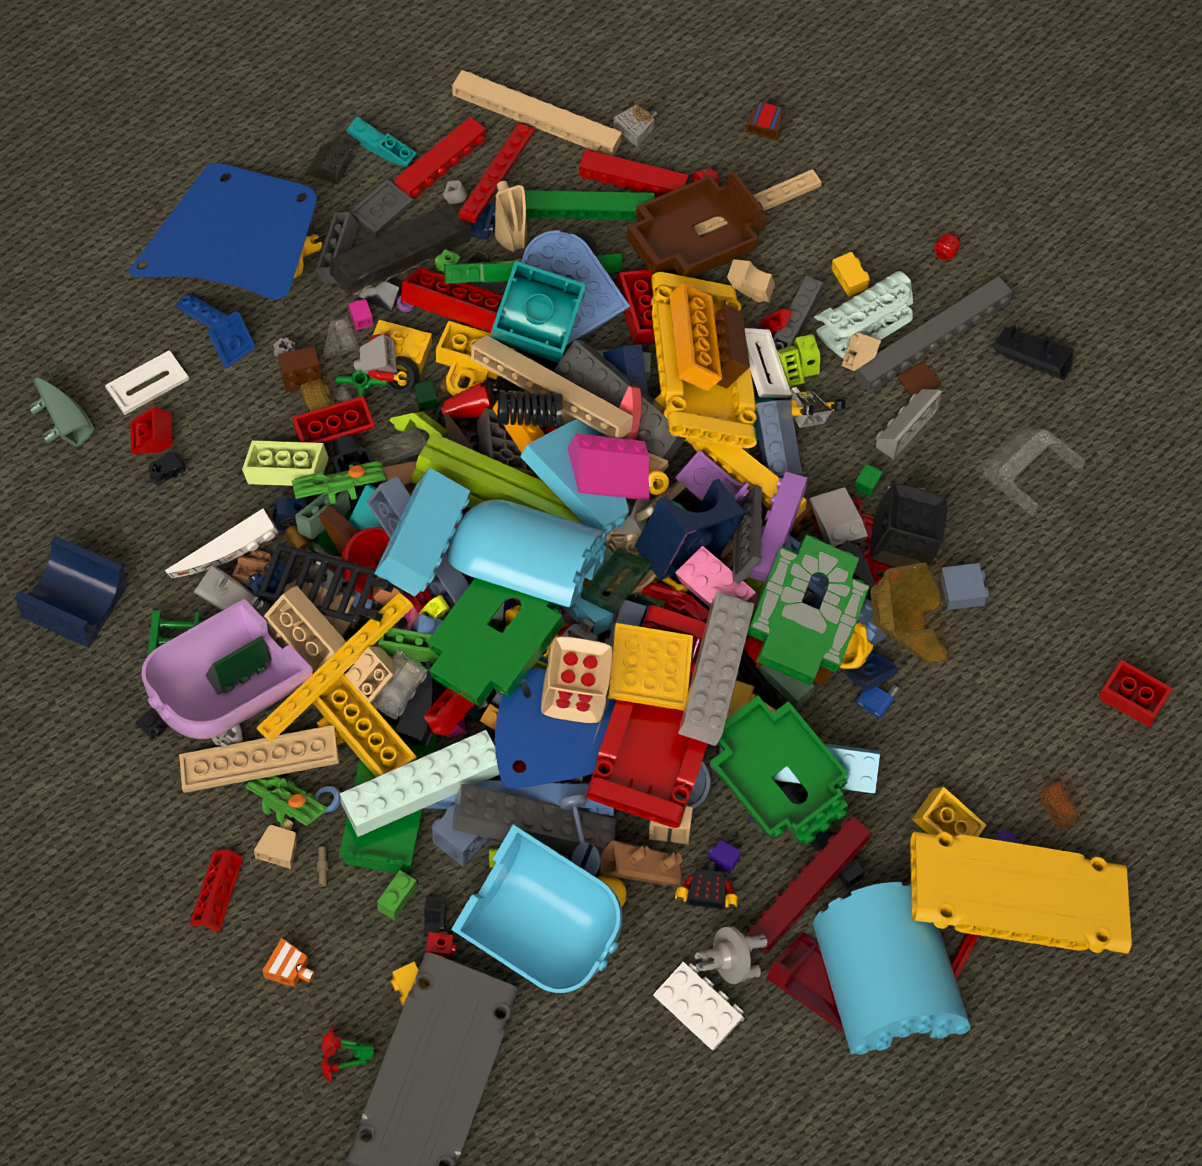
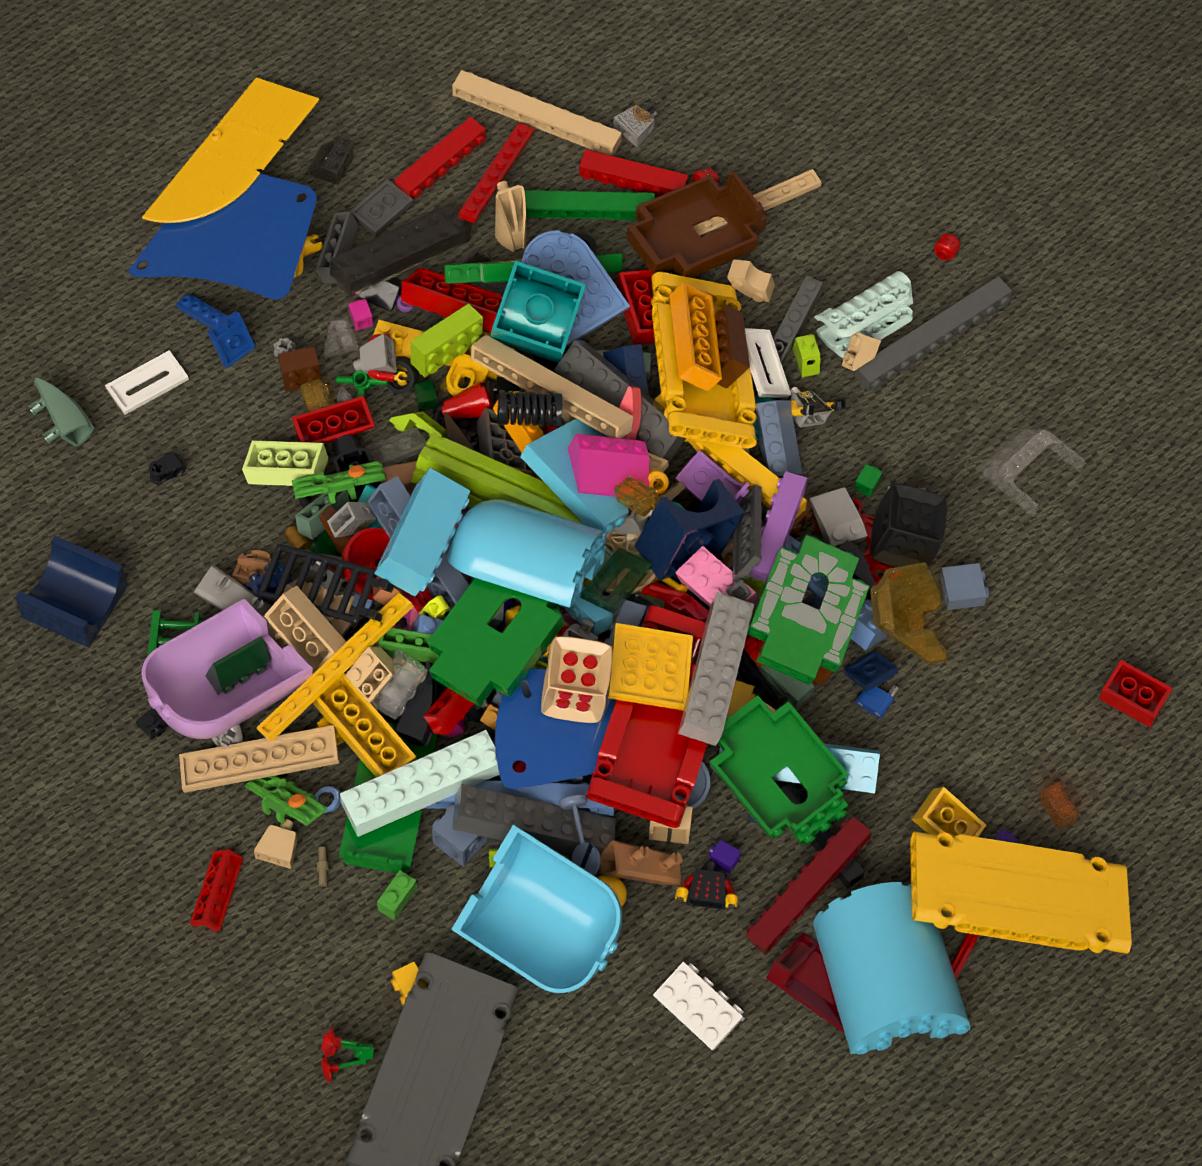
(151, 431): red slope -> none
(228, 546): white wedge -> none
(233, 153): none -> yellow door
(285, 511): dark blue torso -> none
(287, 965): orange torso -> none
(351, 519): none -> light grey torso
(380, 144): teal slope -> none
(435, 914): black panel -> none
(441, 944): red brick -> none
(446, 258): bright green brick -> none
(446, 340): none -> lime brick
(455, 192): light grey plate -> none
(484, 225): dark blue bracket -> none
(636, 496): none -> clear yellow brick
(732, 955): light grey piece -> none
(739, 590): none -> dark grey slope
(765, 120): torso -> none
(776, 320): red slope -> none
(791, 350): lime slope -> none
(850, 274): yellow brick -> none
(857, 649): yellow hair -> none
(908, 422): light grey slope -> none
(918, 378): reddish brown piece -> none
(1035, 352): black piece -> none

